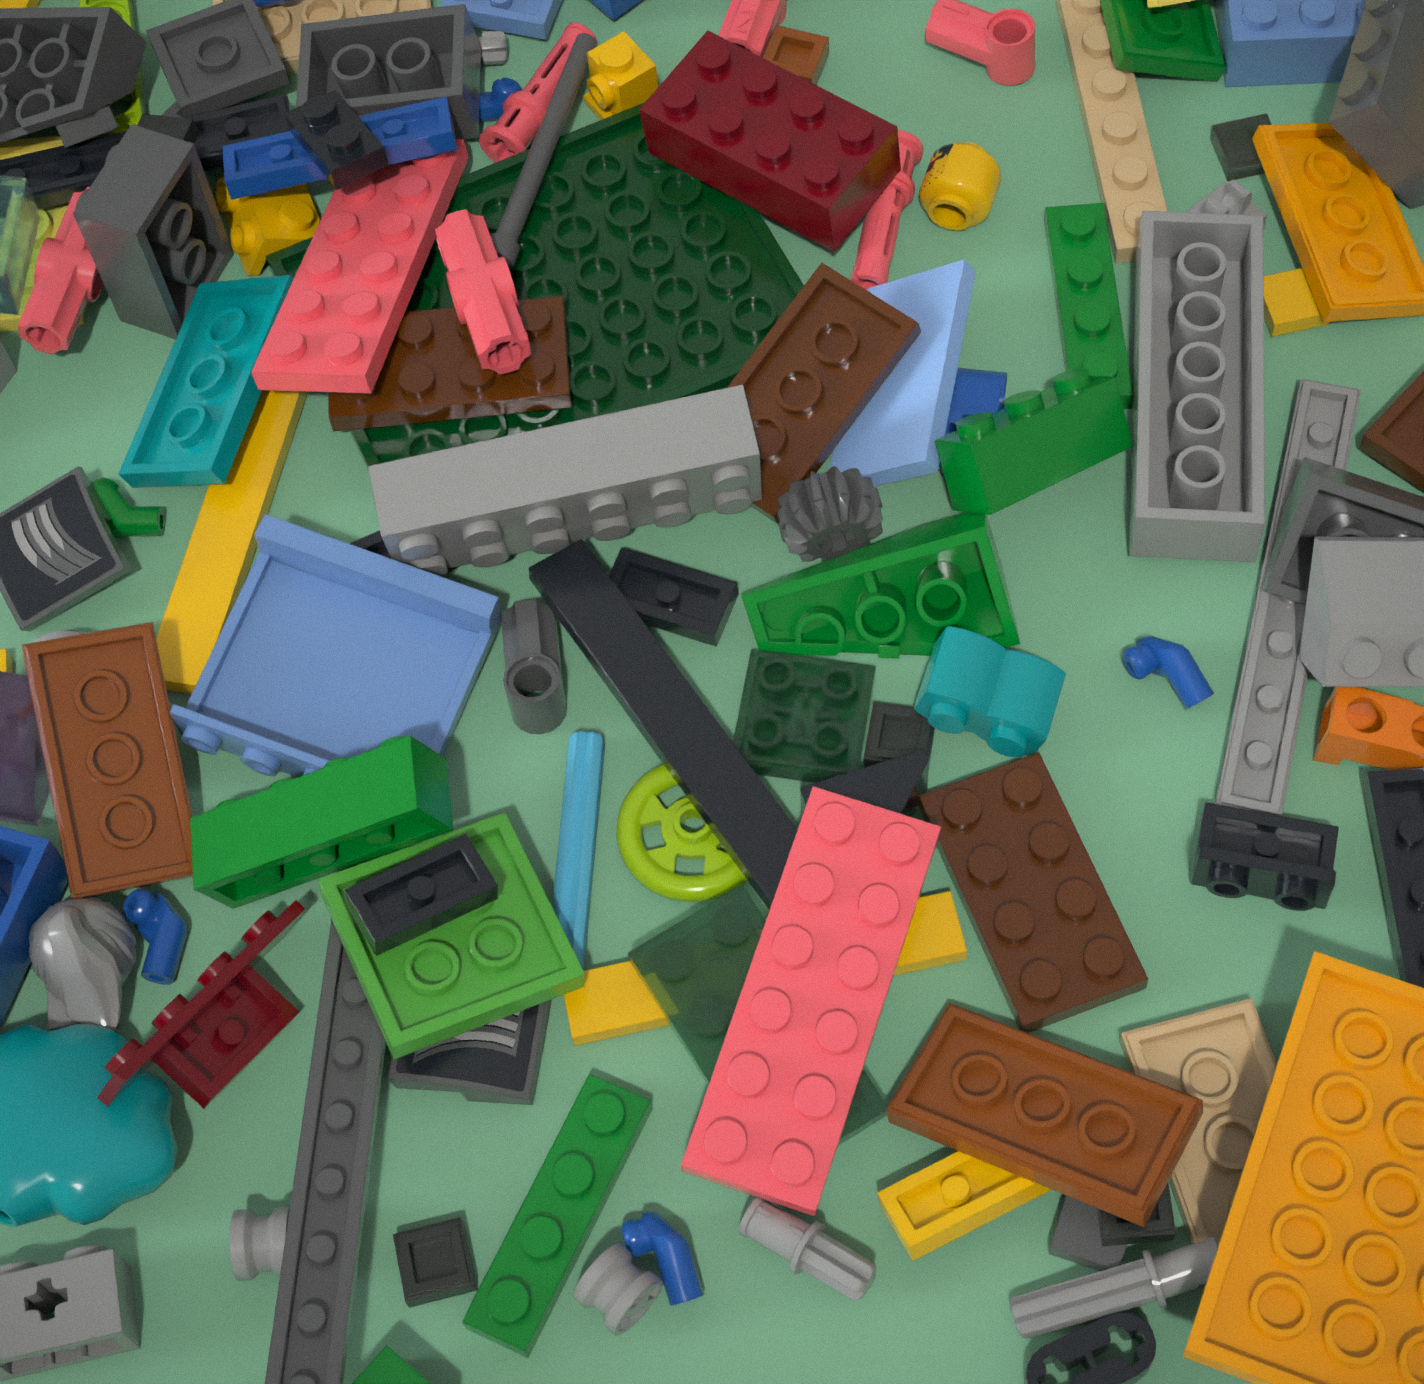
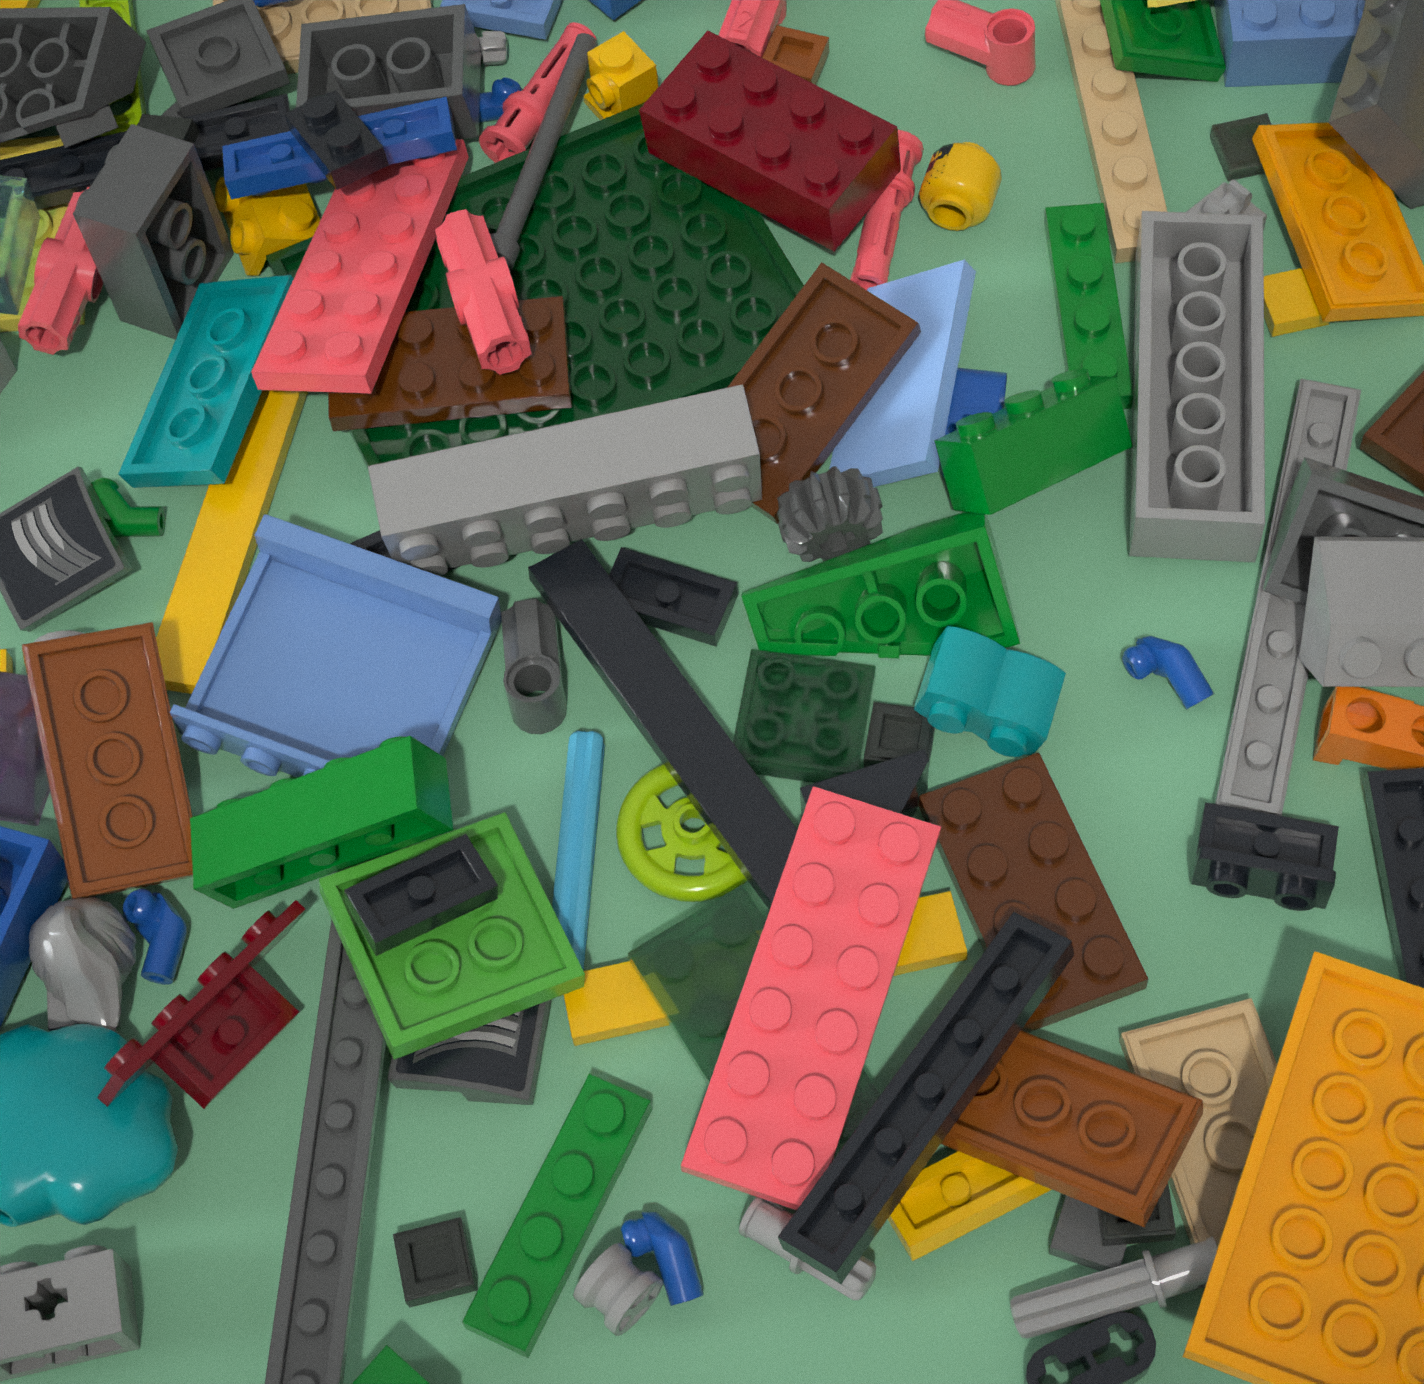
(257, 1242): light grey wheel -> none
(925, 1098): none -> black plate

